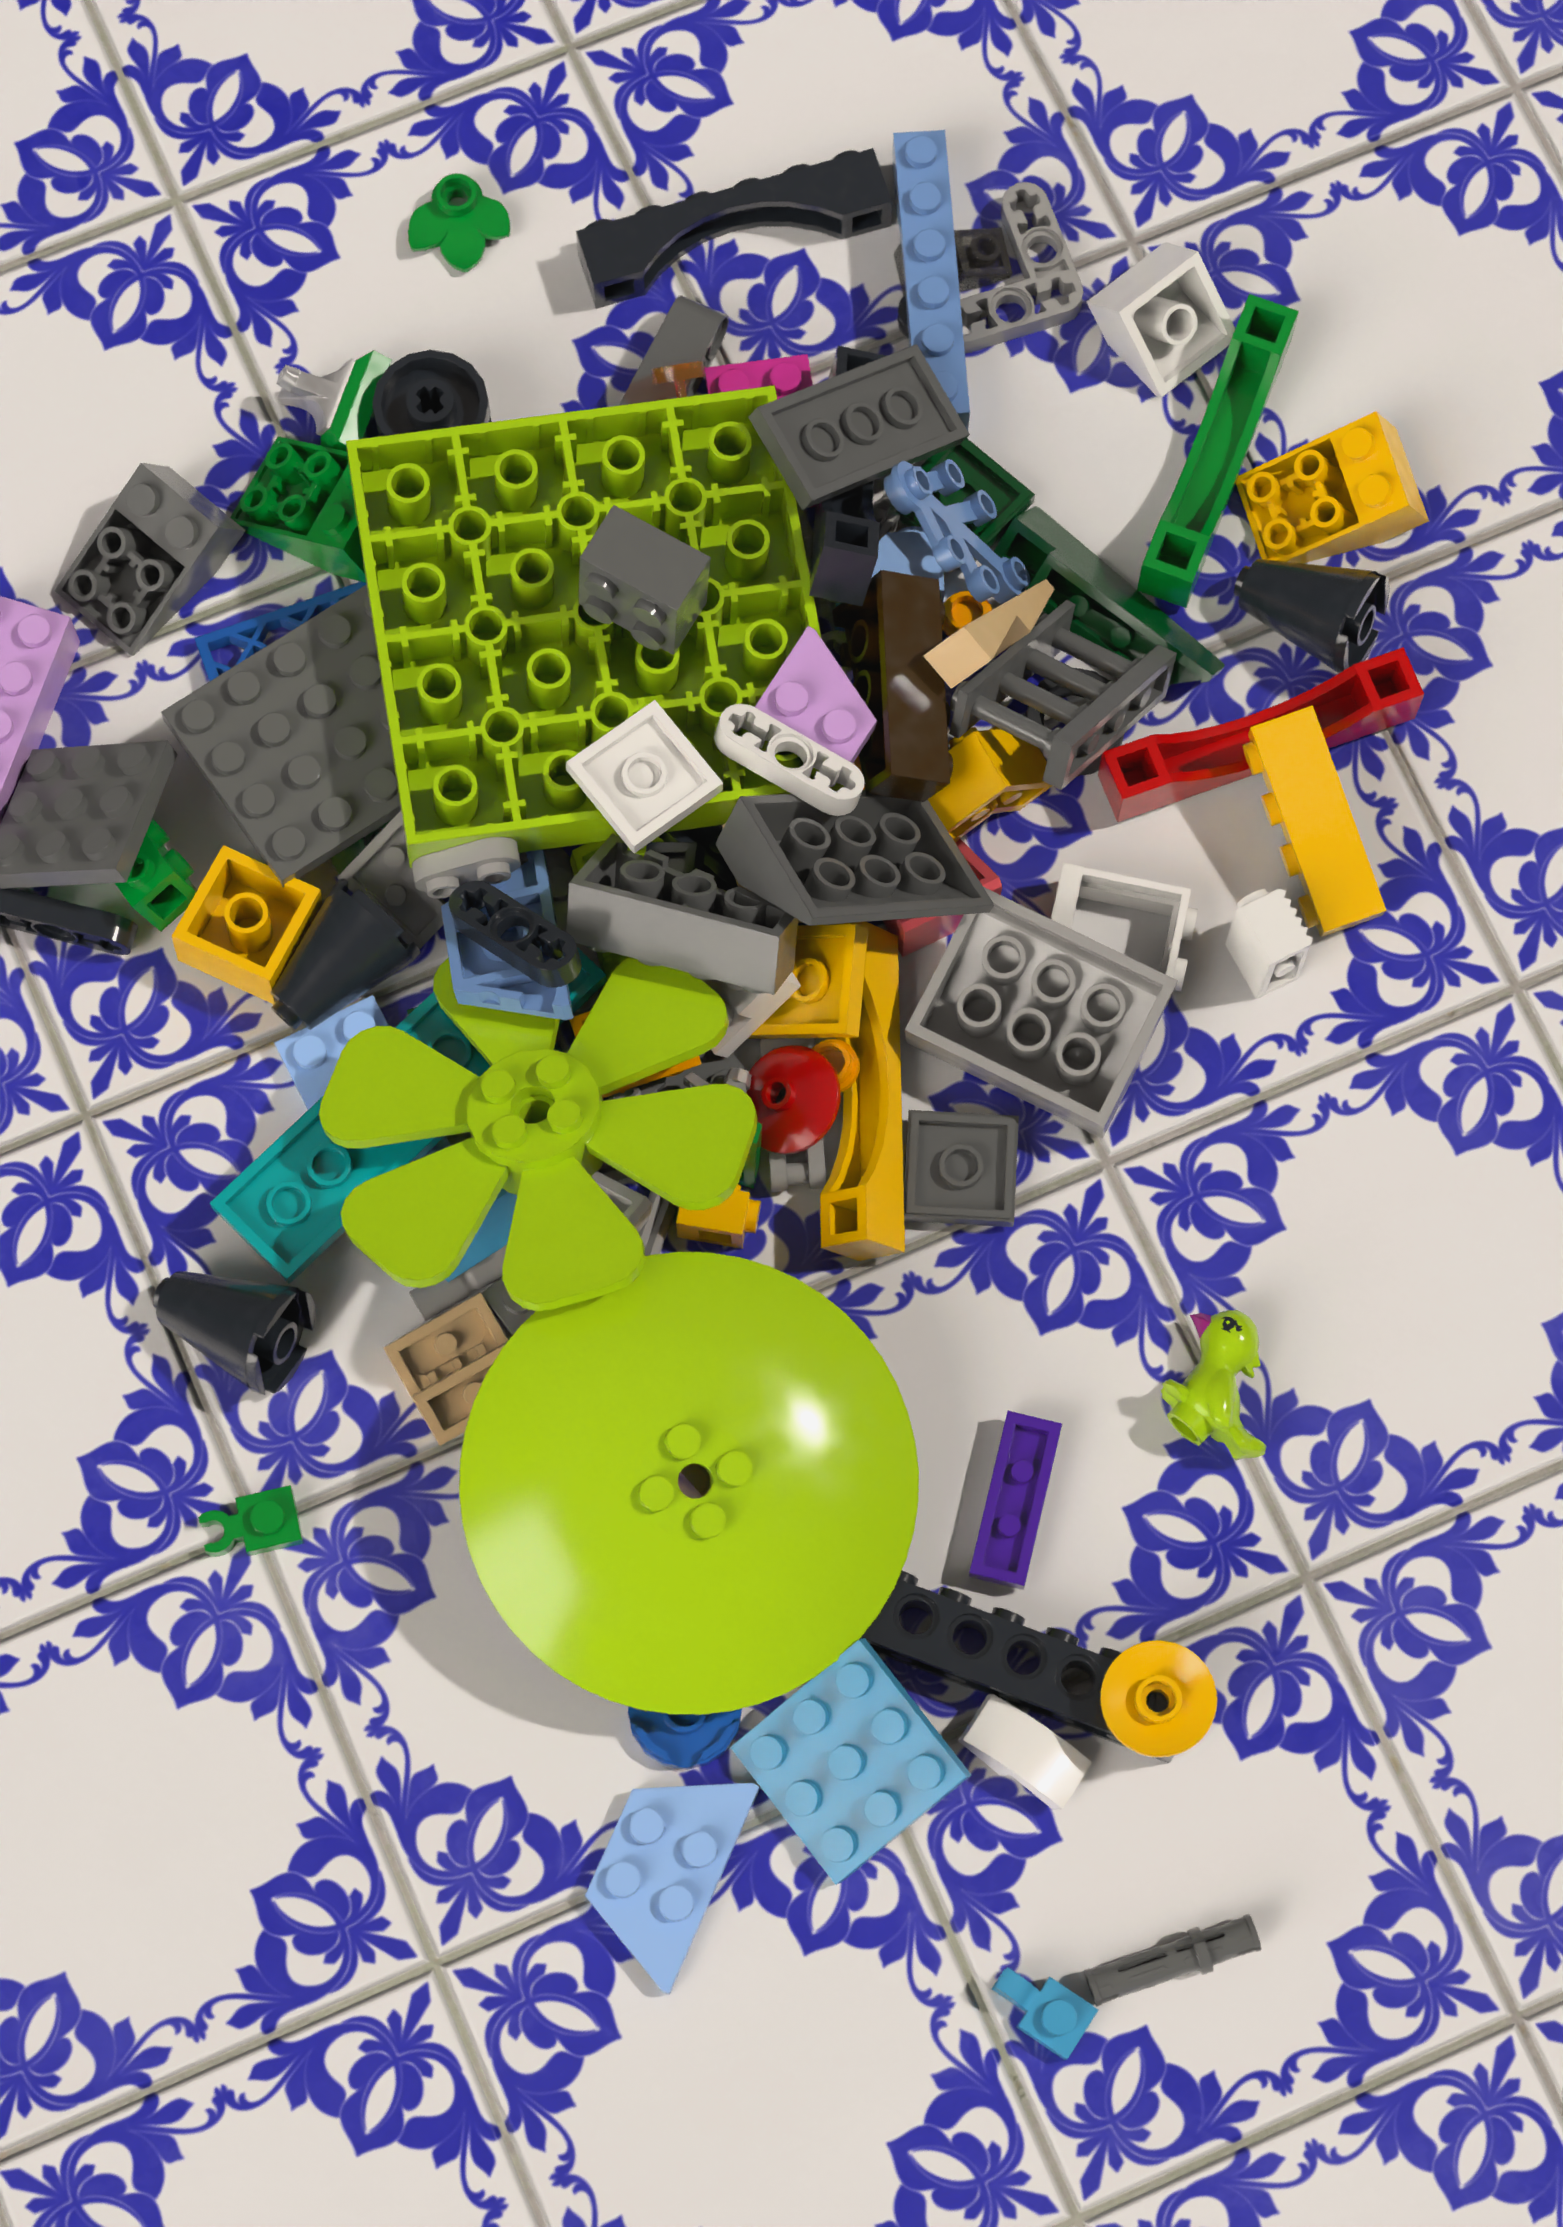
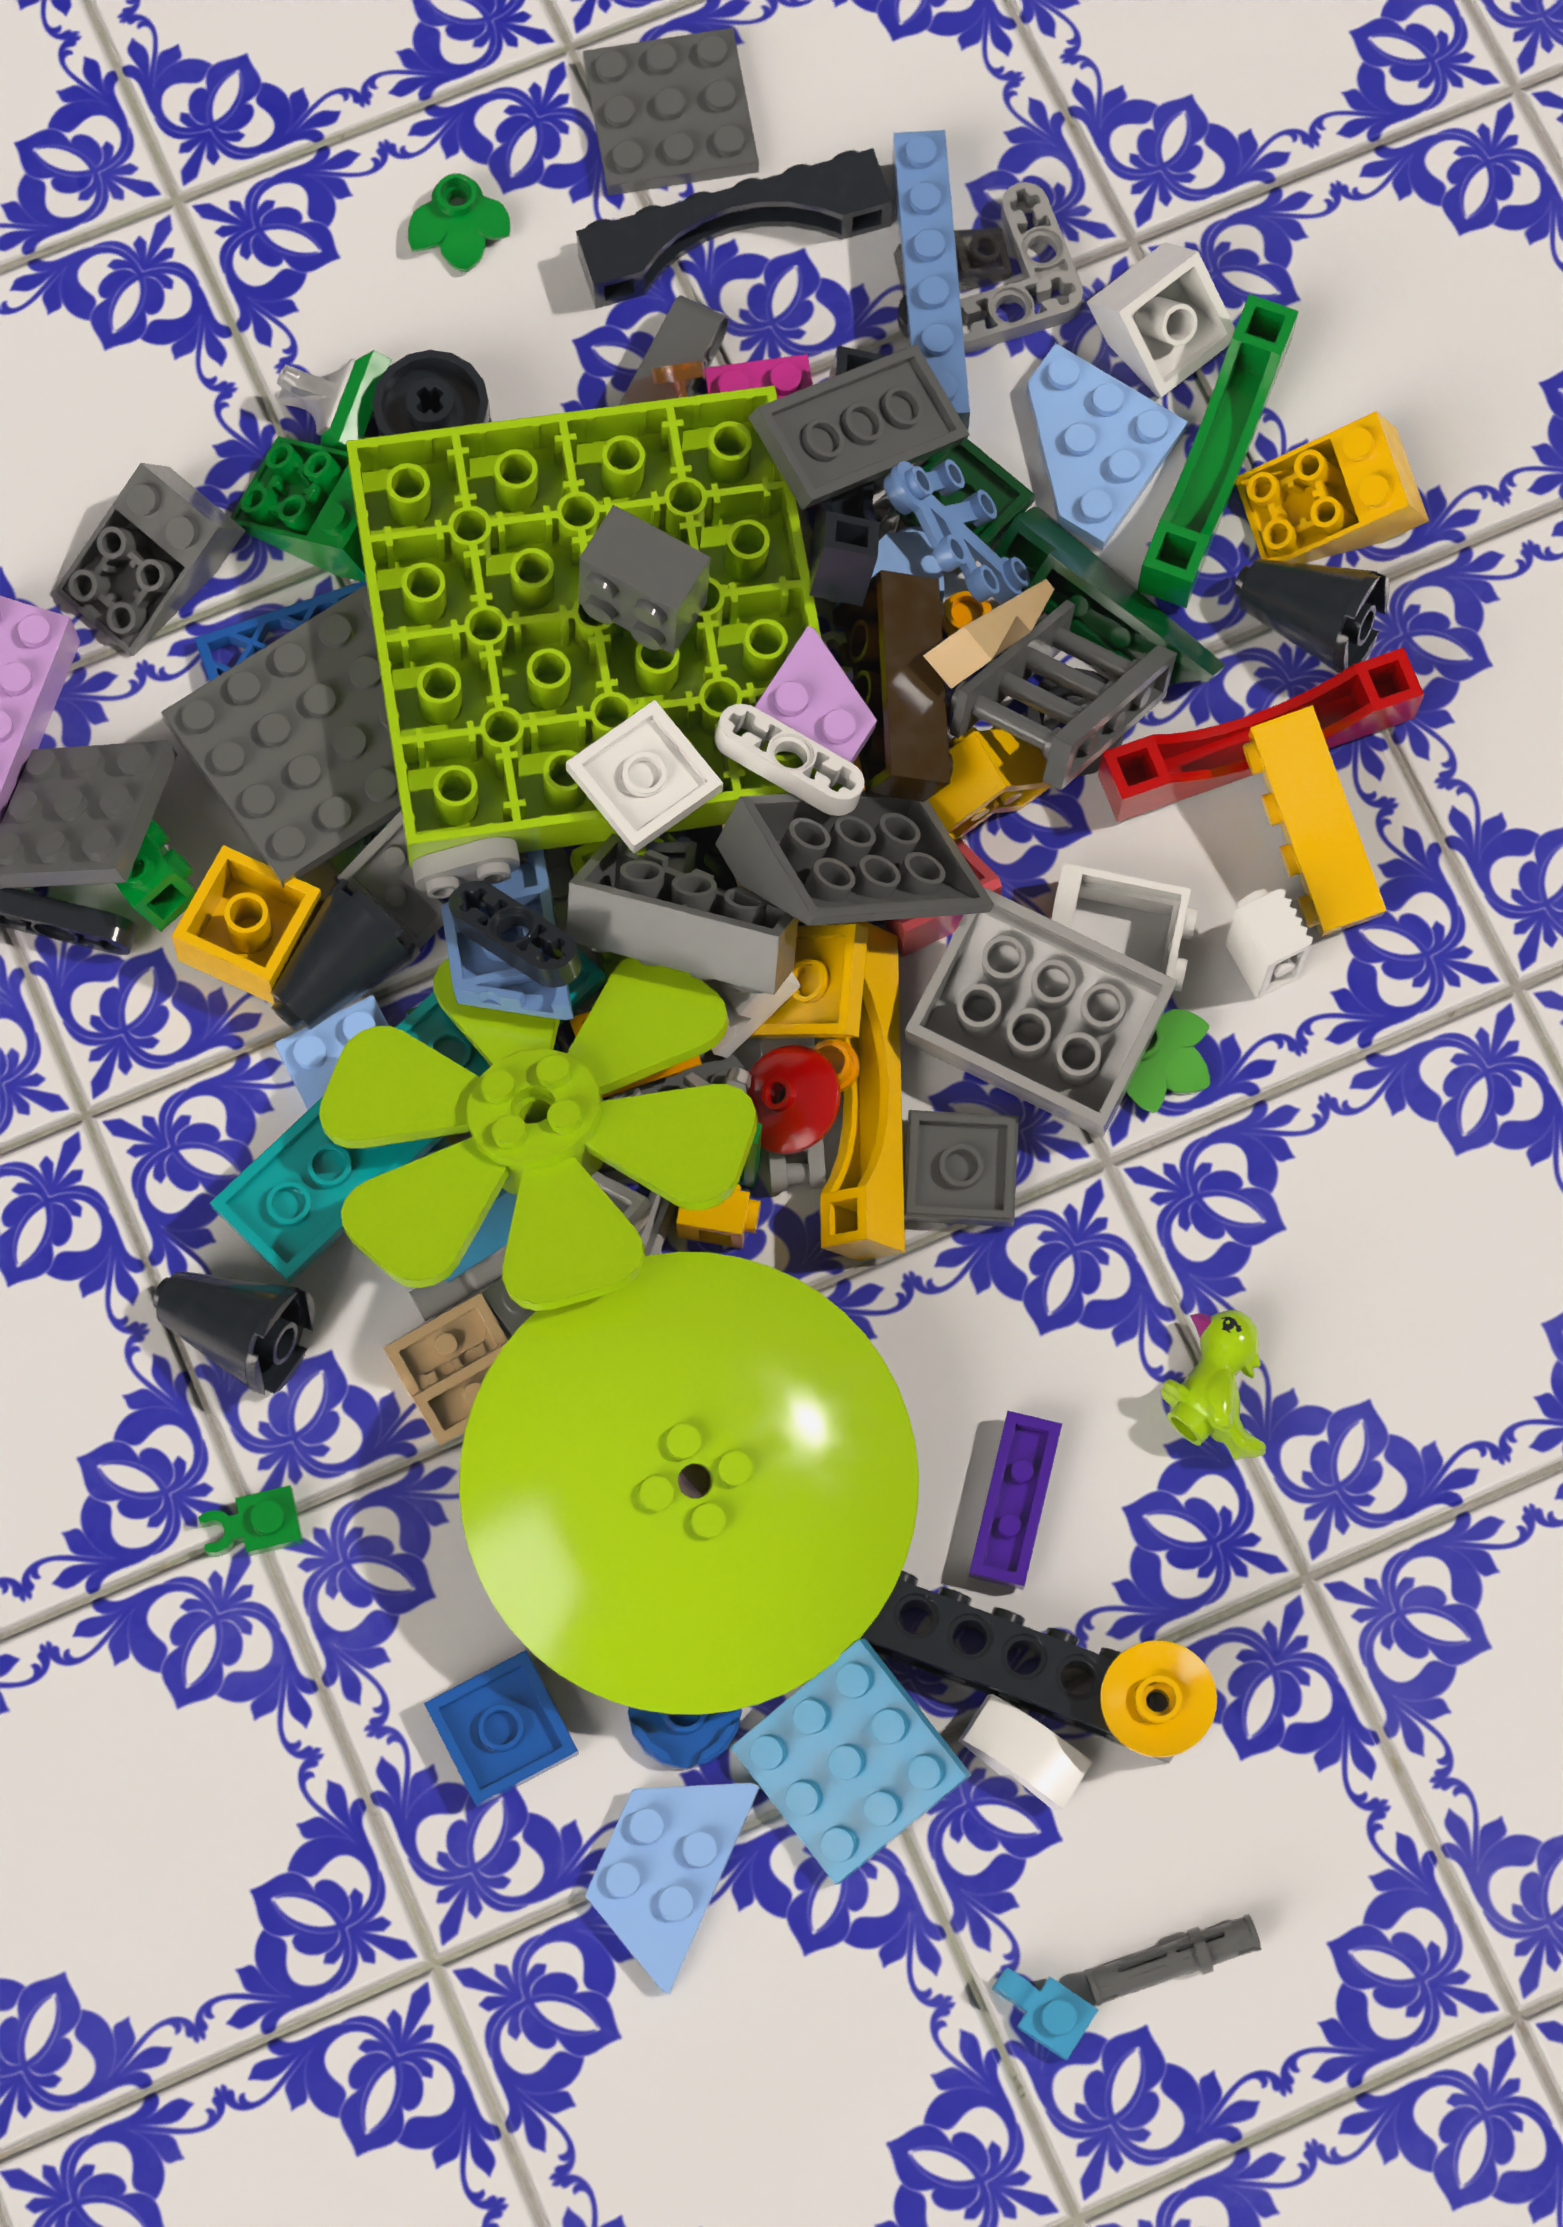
(501, 1728): none -> blue plate
(670, 111): none -> dark grey plate
(1096, 442): none -> light blue plate
(1171, 1061): none -> bright green plate

